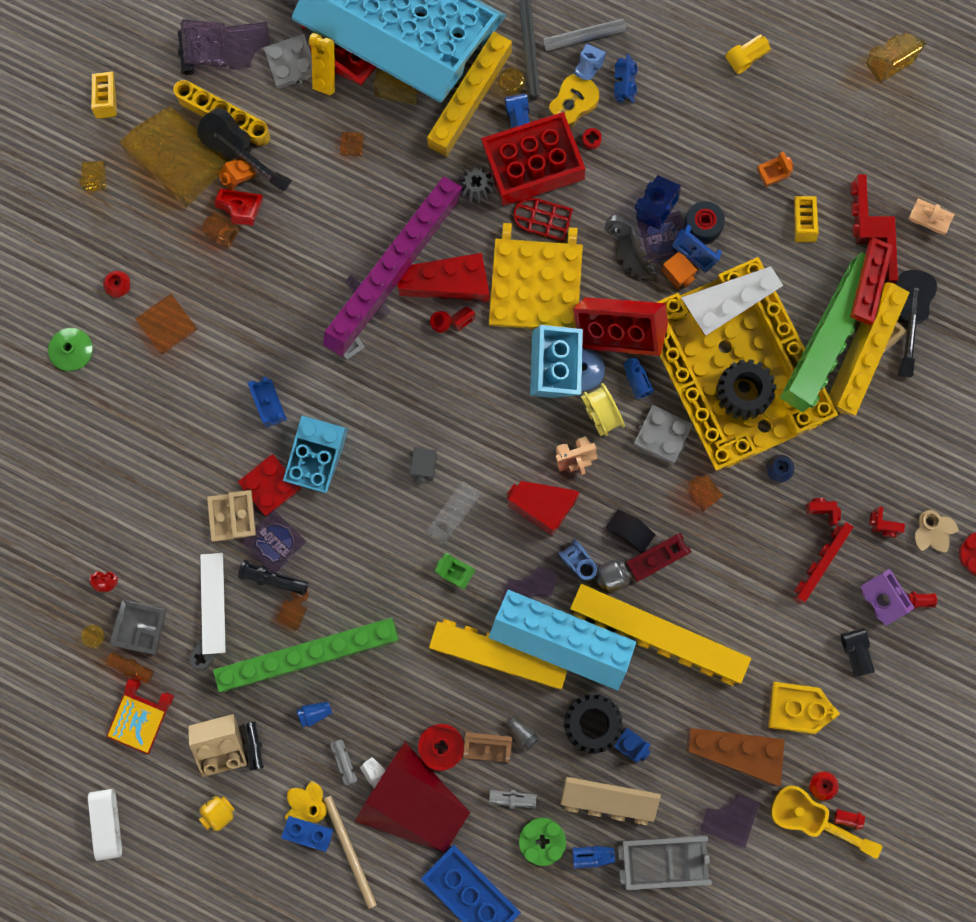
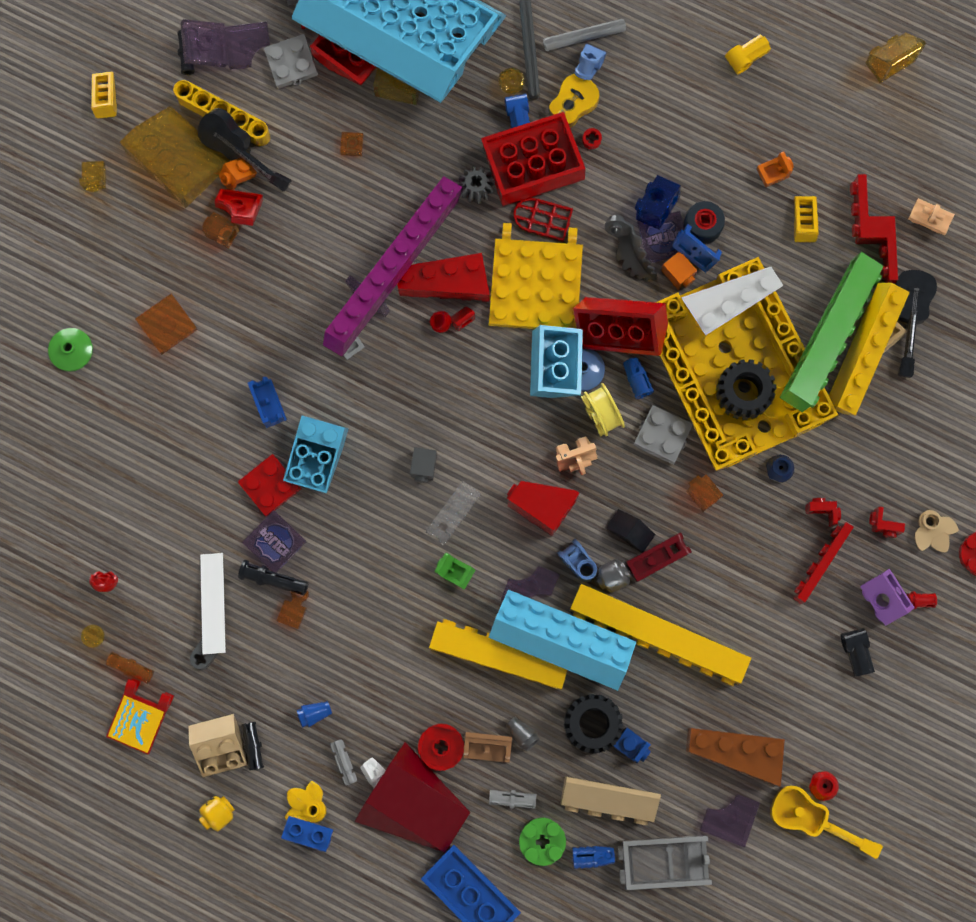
(104, 824): white beam -> none
(116, 290): red plate -> none
(138, 627): flat silver plate -> none
(231, 516): tan slope -> none
(306, 655): bright green brick -> none
(322, 64): yellow plate -> none
(349, 851): tan piece -> none
(469, 94): yellow brick -> none
(625, 70): blue hinge -> none
(799, 708): yellow tile -> none
(849, 819): red pin -> none
(871, 281): red plate -> none

